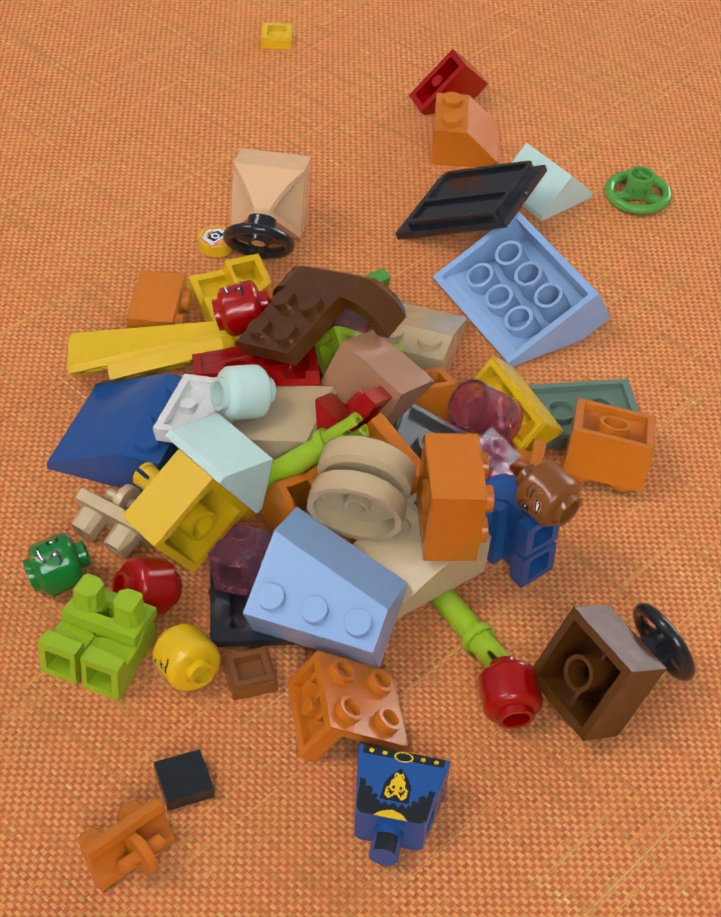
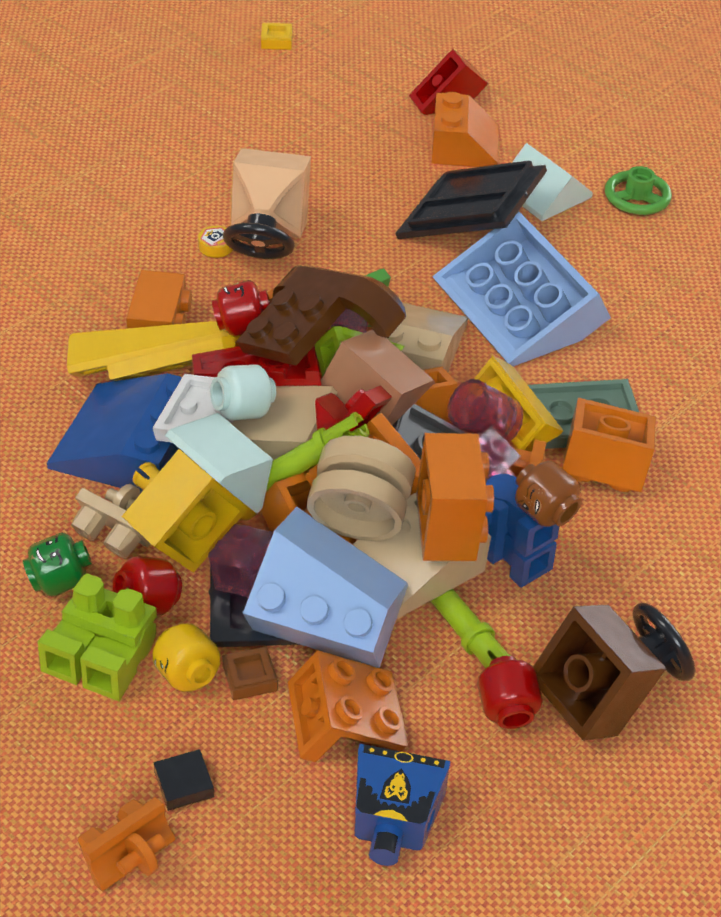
(236, 270): yellow slope -> none

